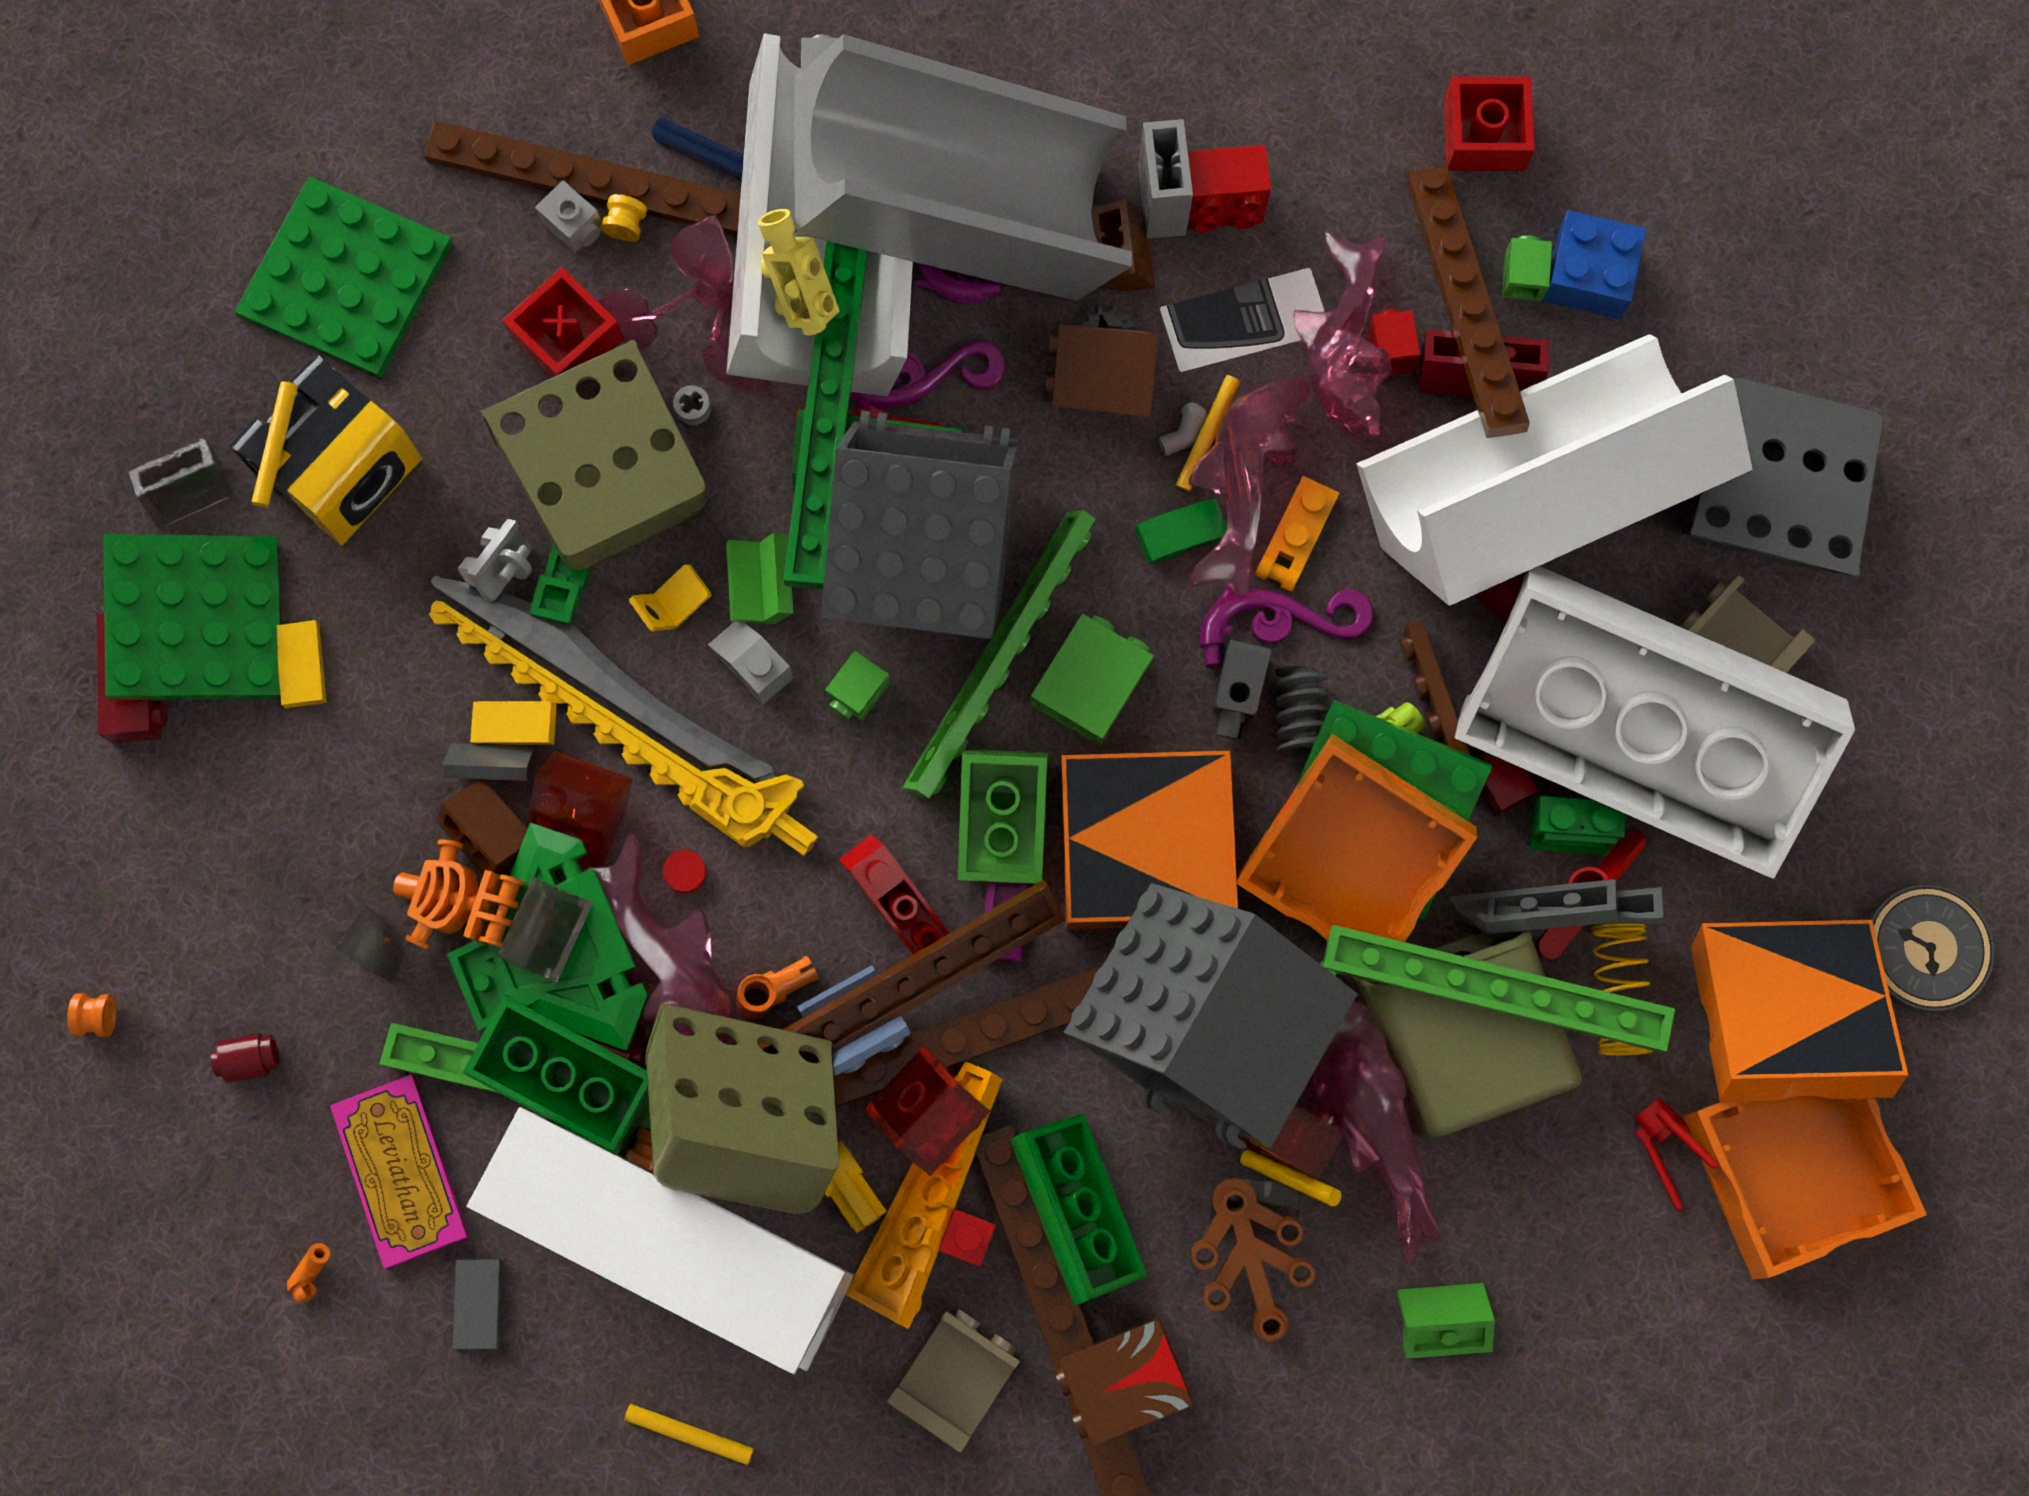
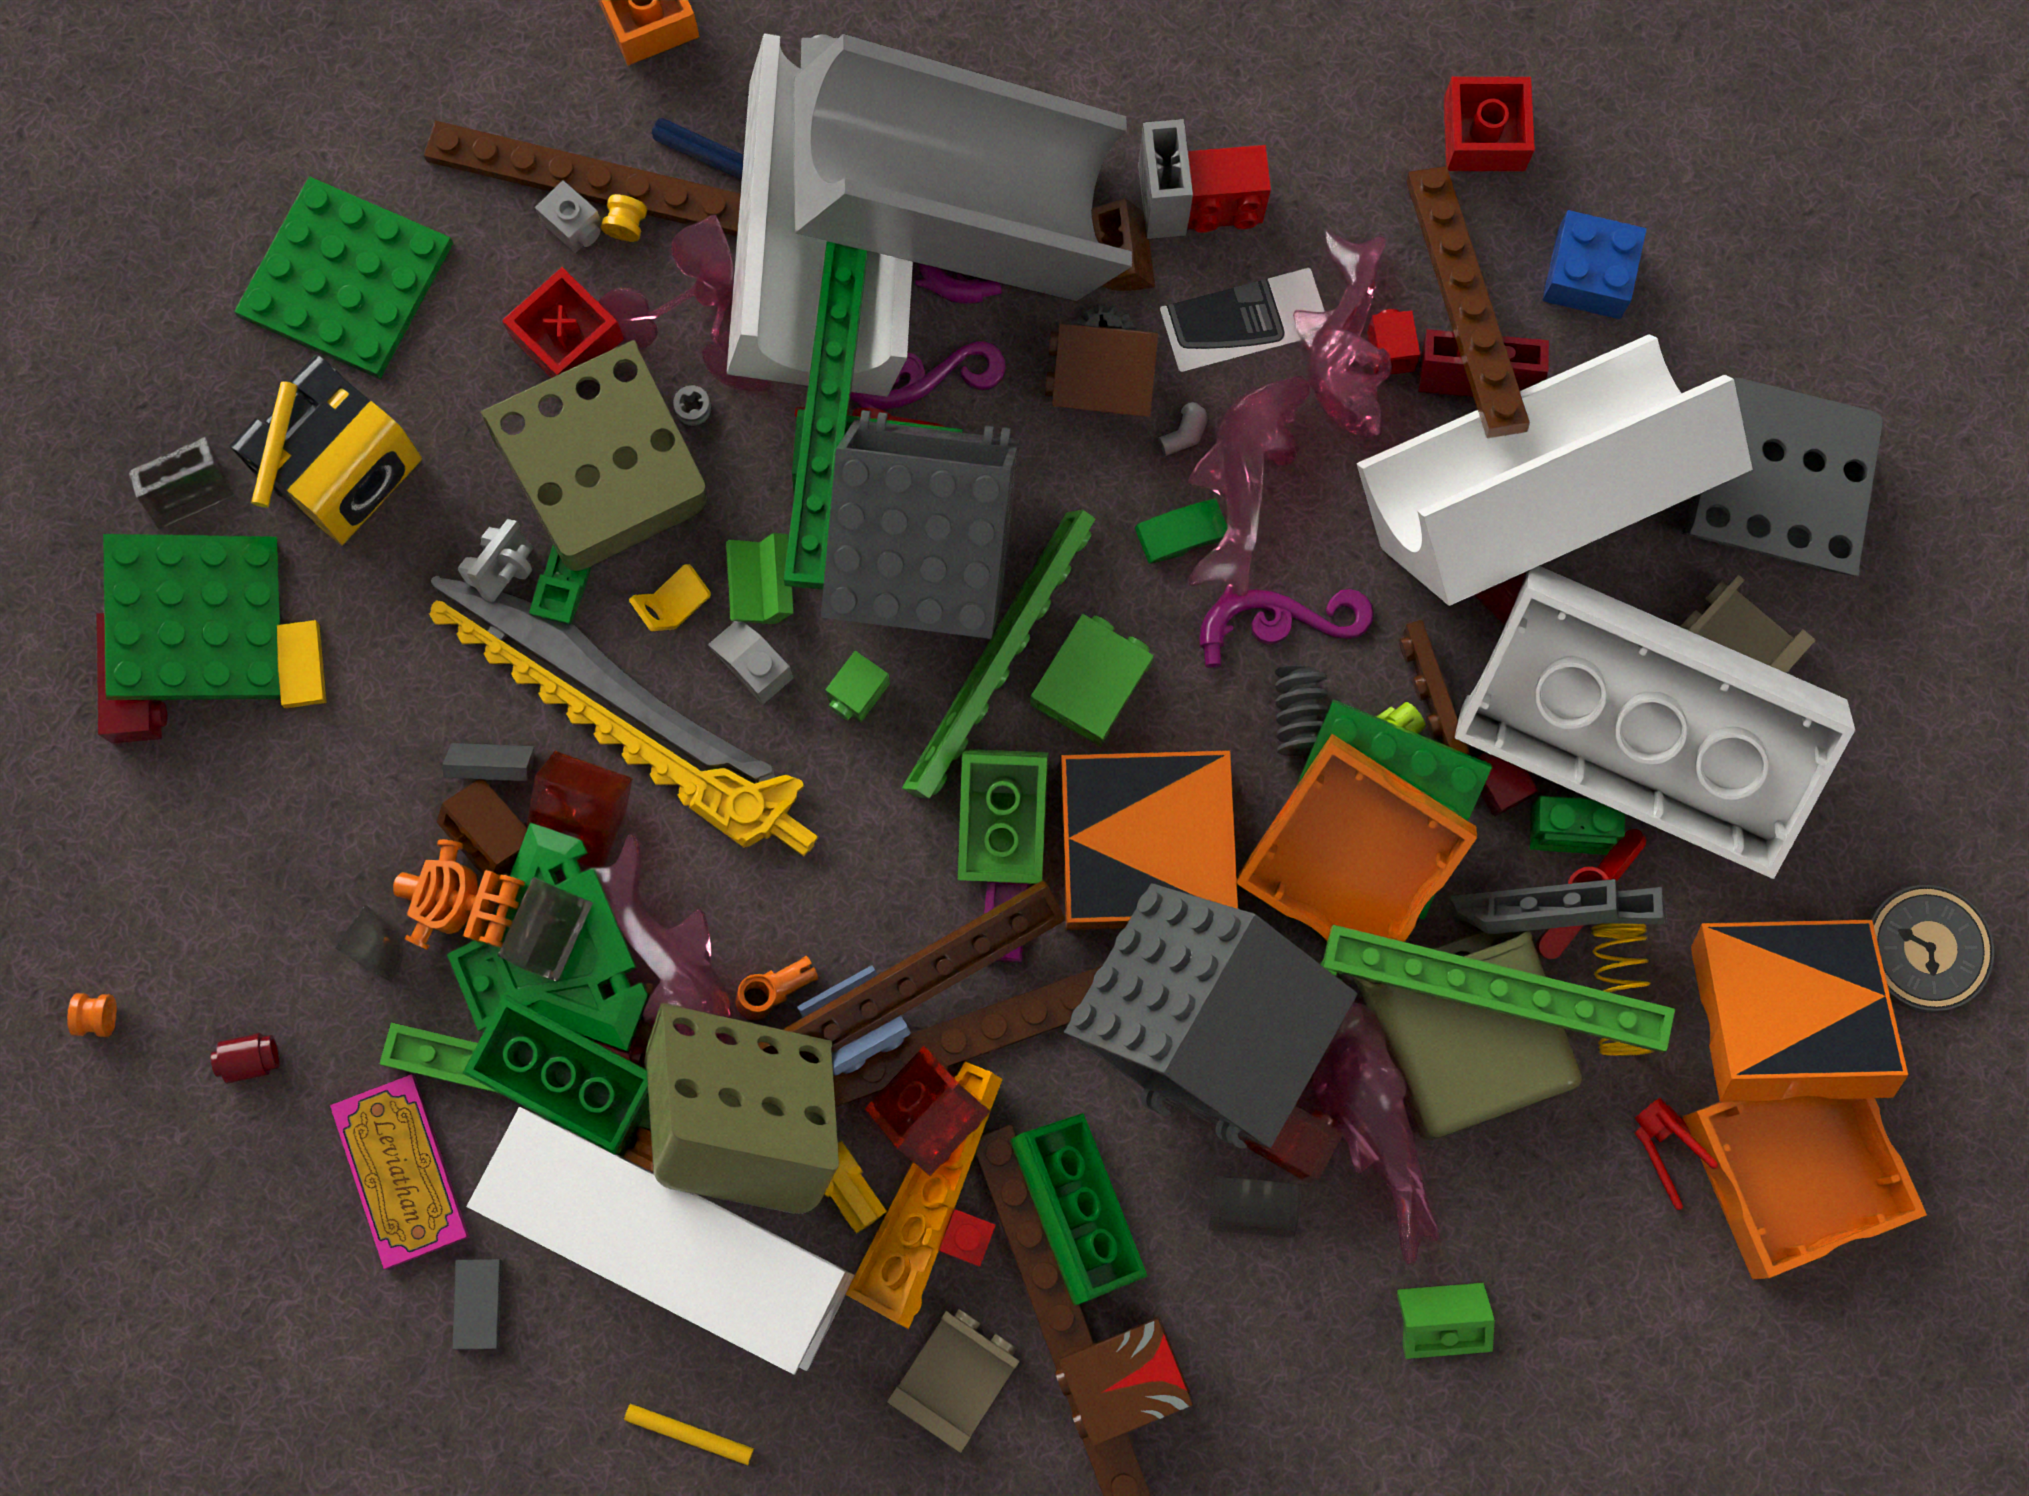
(301, 1280): orange arm -> none
(513, 722): yellow tile -> none
(684, 871): red tile -> none
(796, 274): light yellow brick -> none
(893, 894): red slope -> none
(1208, 430): yellow bar -> none
(1244, 668): dark grey torso -> none
(1249, 1252): dark orange plant -> none
(1291, 1177): yellow bar -> none
(1297, 532): light orange plate -> none
(1527, 268): bright green brick -> none

